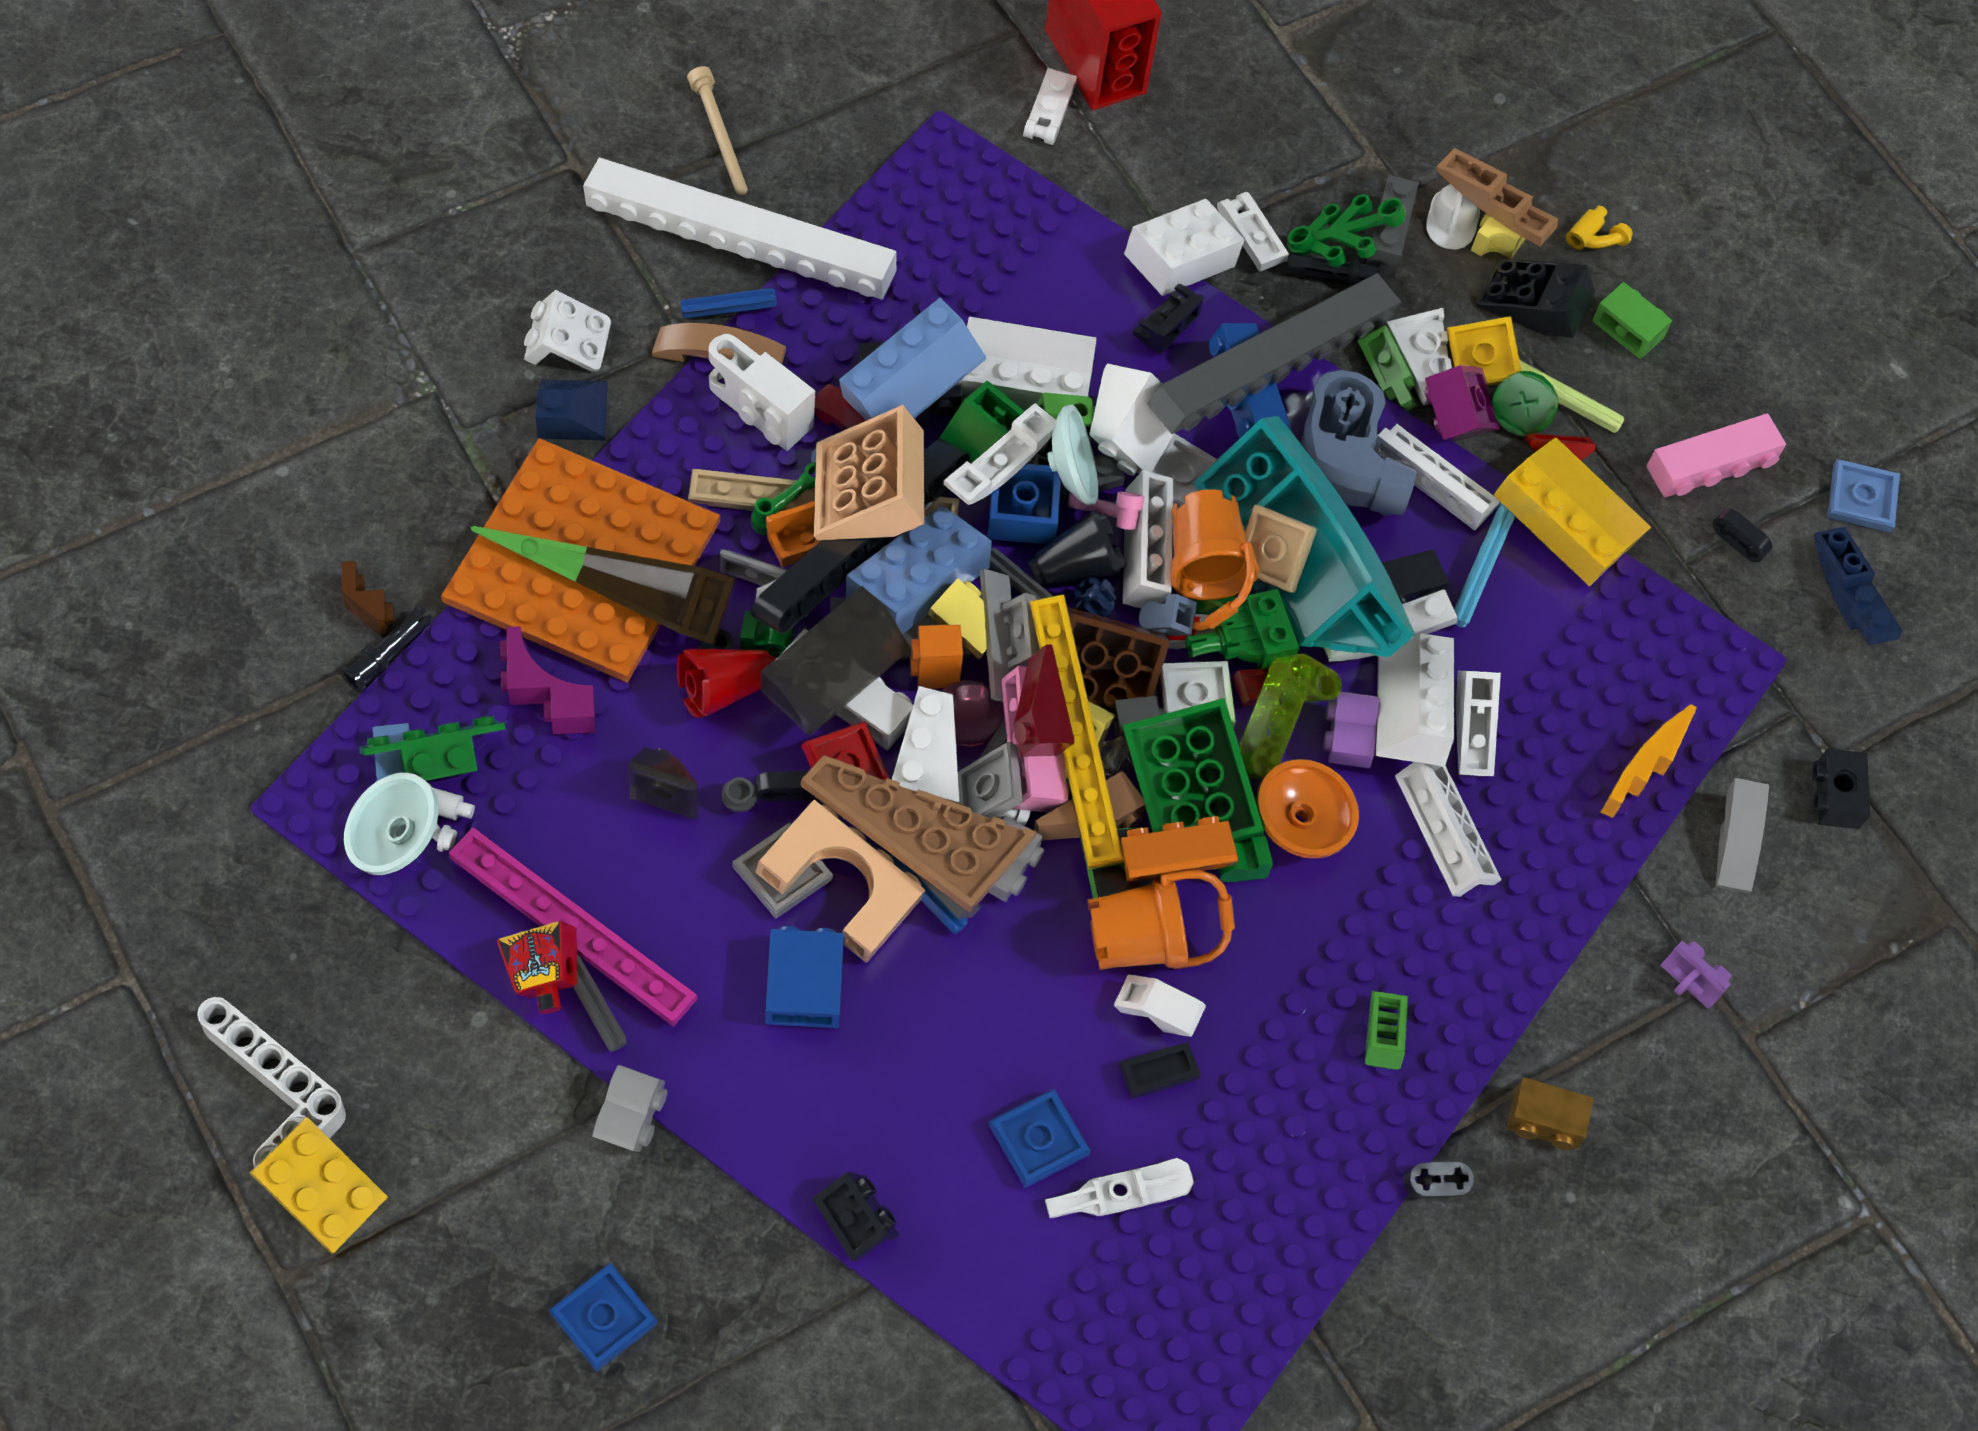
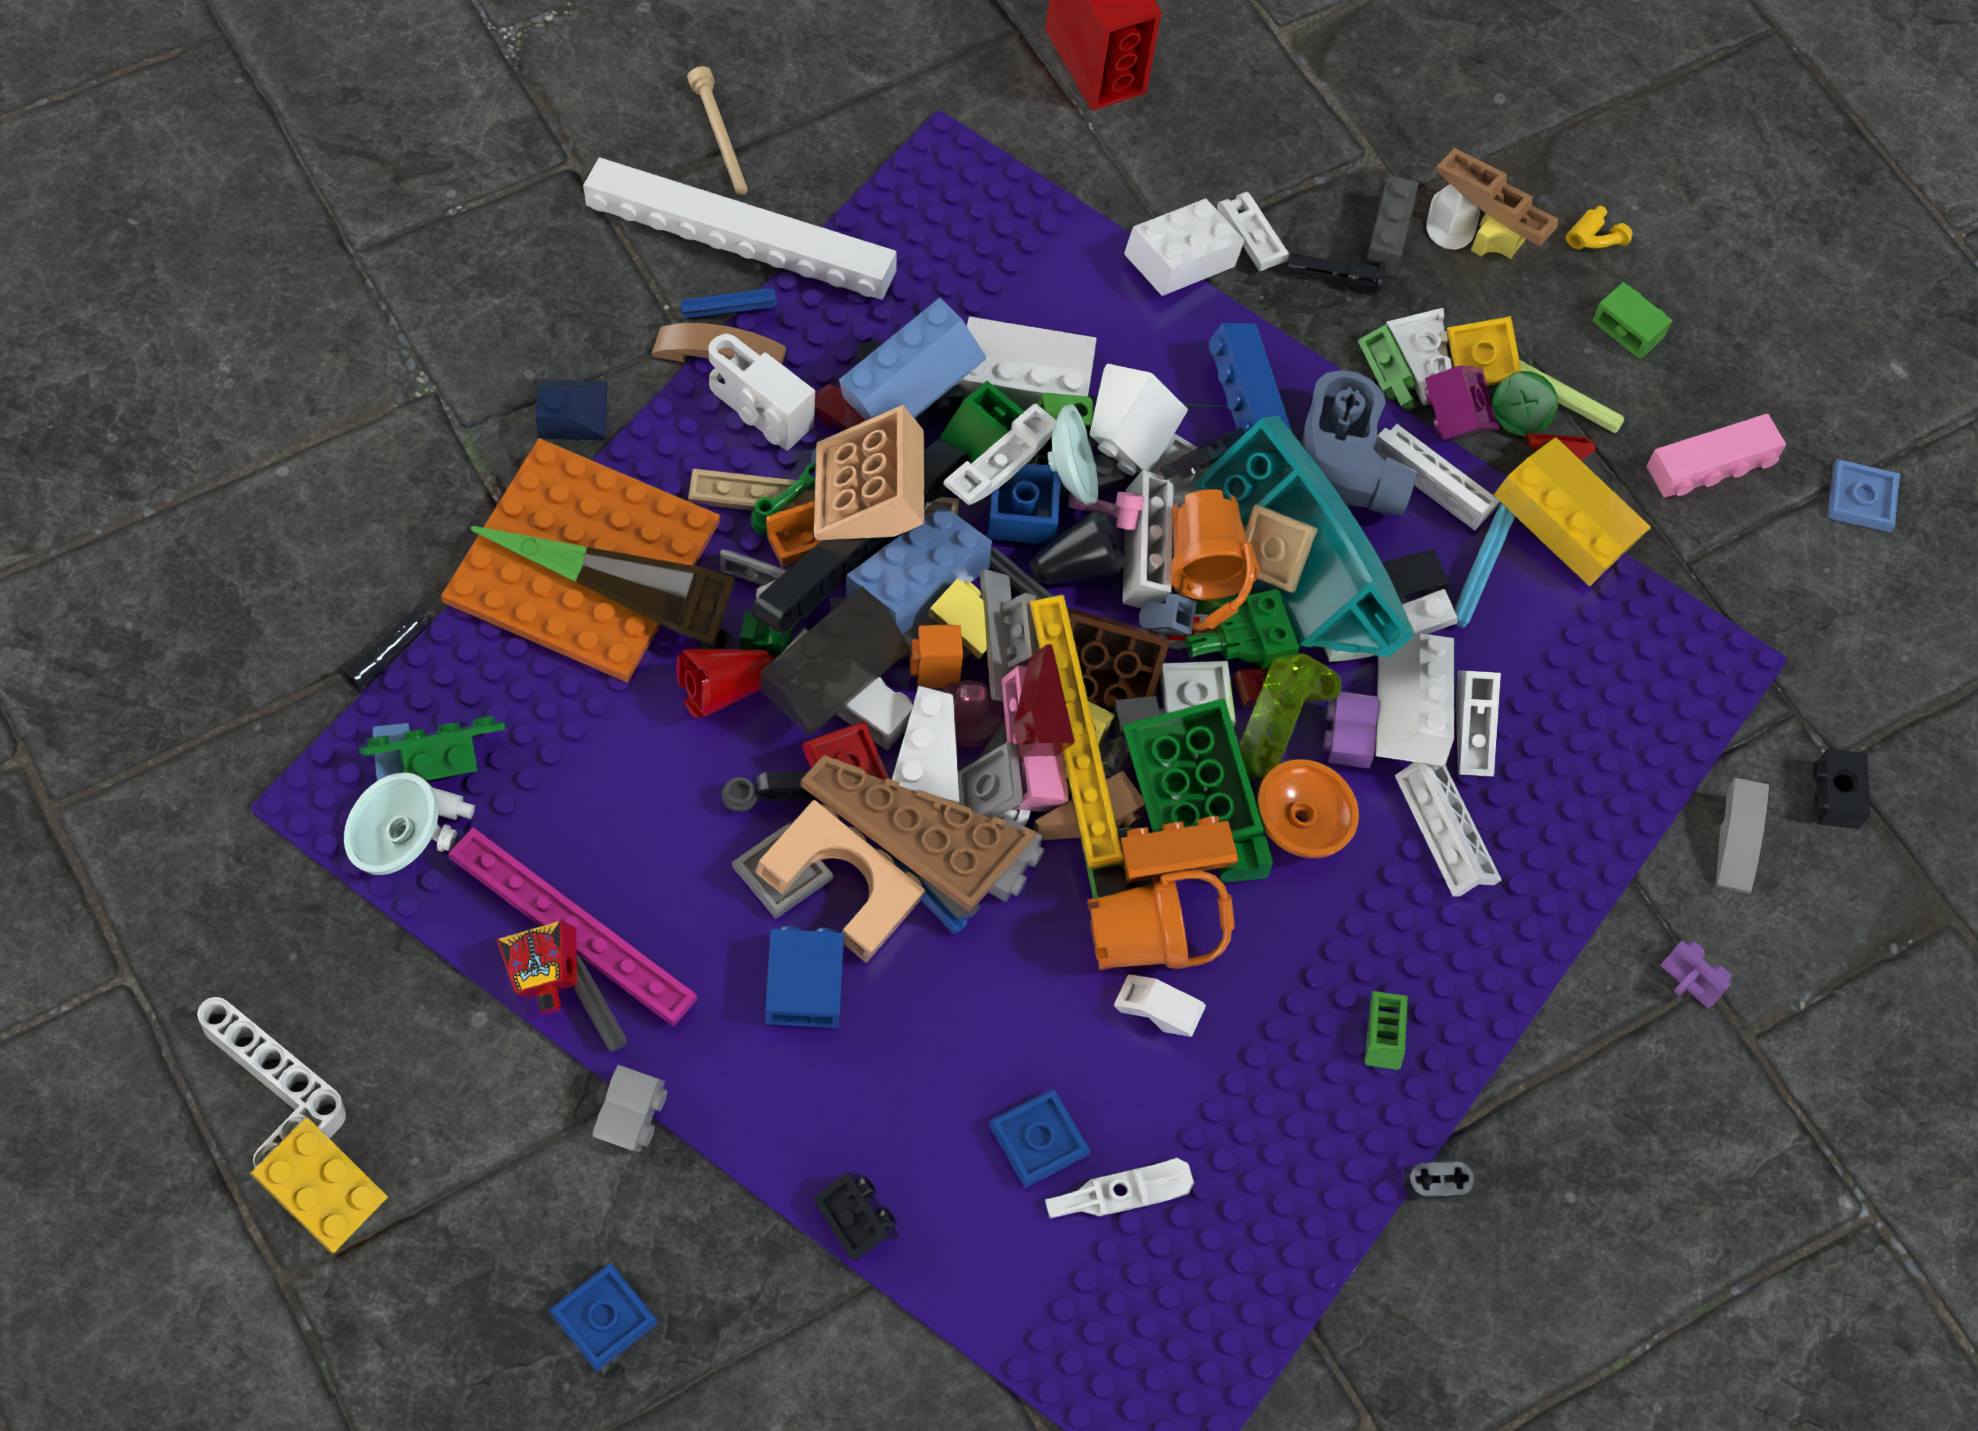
(365, 604): reddish brown slope -> none
(565, 704): magenta arch -> none
(568, 331): white bracket -> none
(663, 782): clear smoke slope -> none
(1050, 106): white plate -> none
(1095, 596): dark blue gear -> none
(1159, 1070): black tile -> none
(1169, 319): black hinge -> none
(1202, 456): none -> black wing
(1273, 354): dark grey brick -> none
(1309, 239): green plant -> none
(1539, 294): black slope -> none
(1550, 1114): pearl gold brick -> none
(1653, 756): light orange slope -> none
(1742, 535): black beam -> none
(1852, 587): dark blue slope -> none

